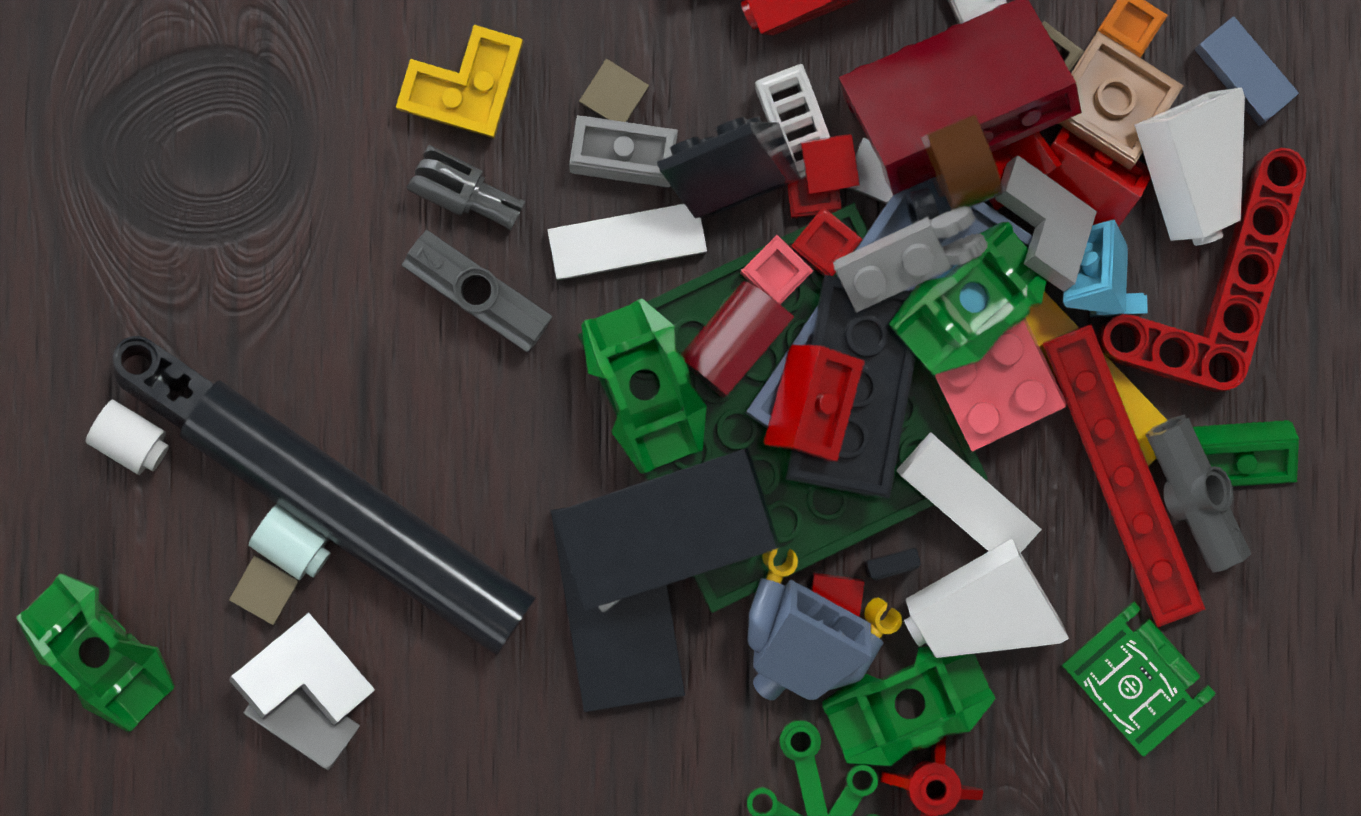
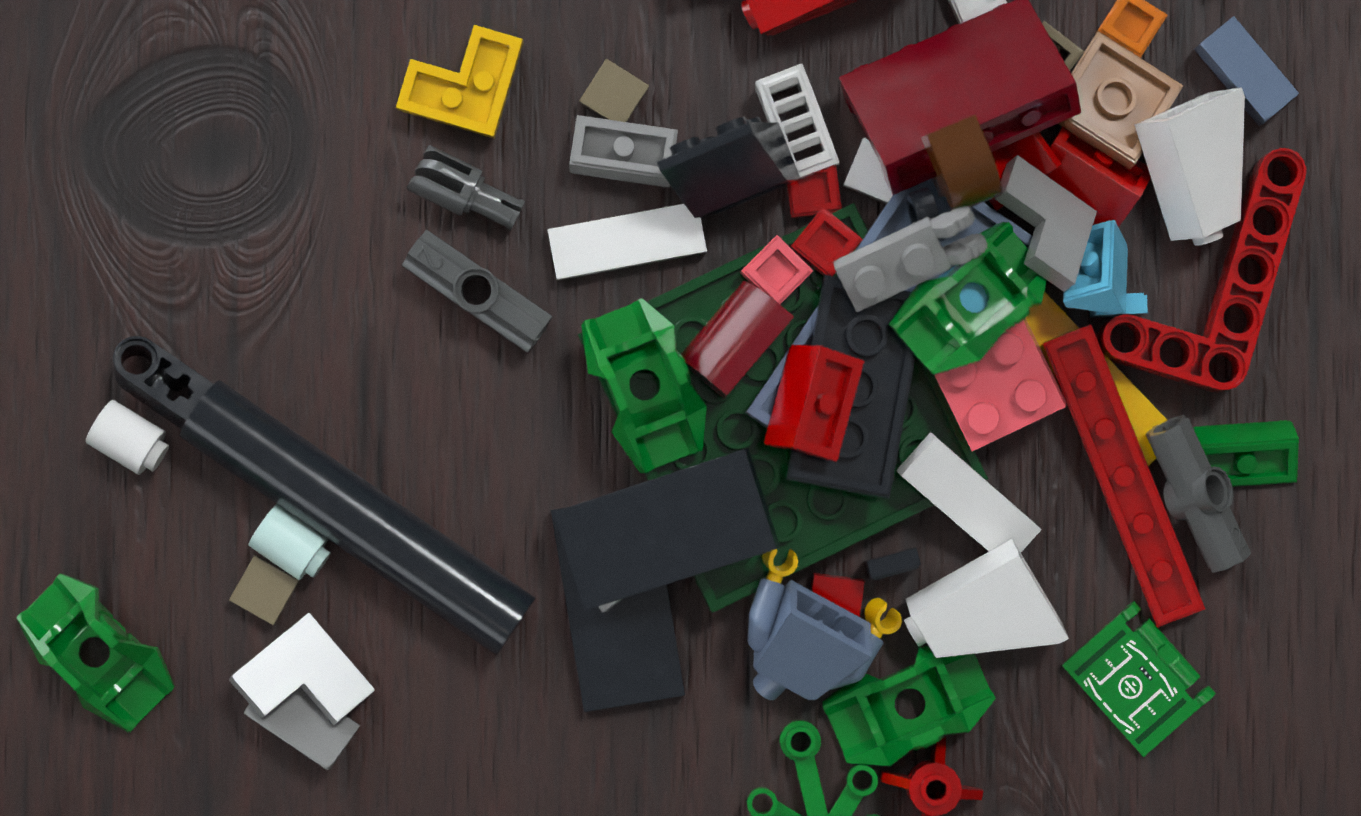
(830, 163): red tile -> none

